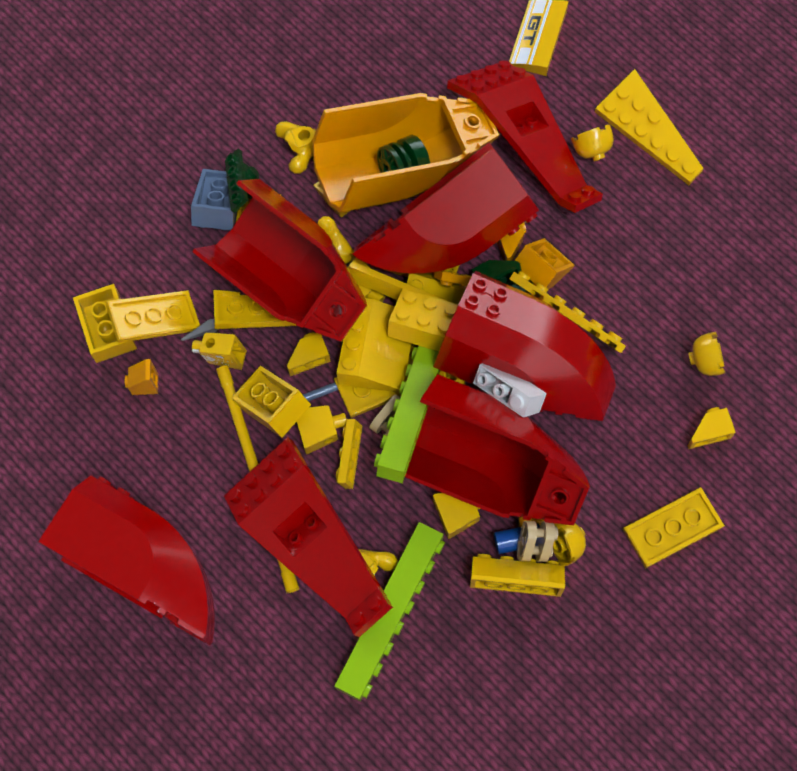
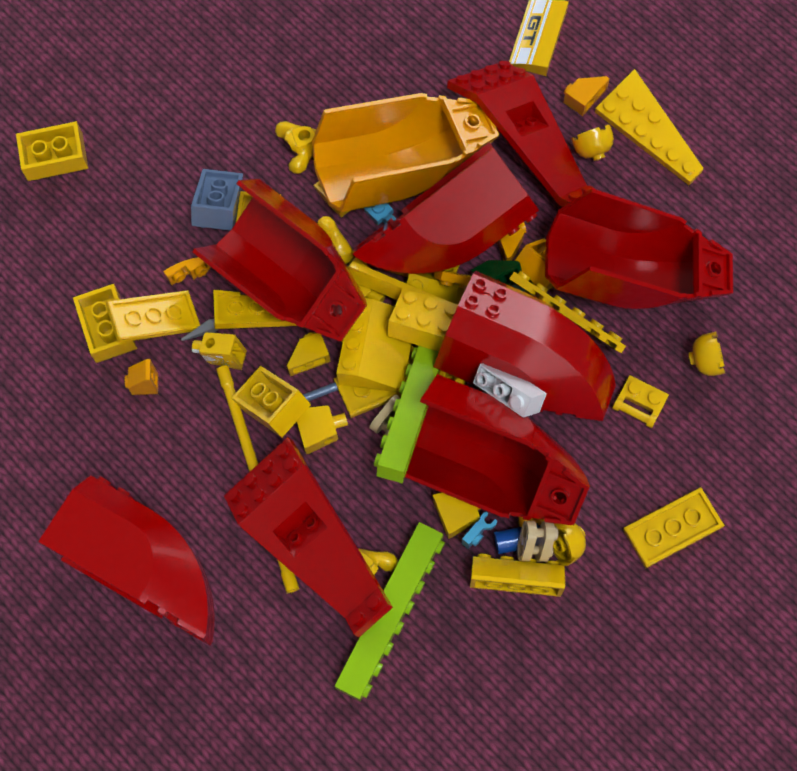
(51, 151): none -> yellow brick
(194, 267): none -> light orange slope
(235, 171): dark green bracket -> none
(349, 454): yellow plate -> none
(380, 213): none -> medium azure plate
(402, 154): dark green wheel -> none
(475, 535): none -> medium azure plate
(585, 93): none -> light orange slope
(632, 255): none -> red windscreen
(643, 396): none -> yellow plate
(713, 428): yellow slope -> none

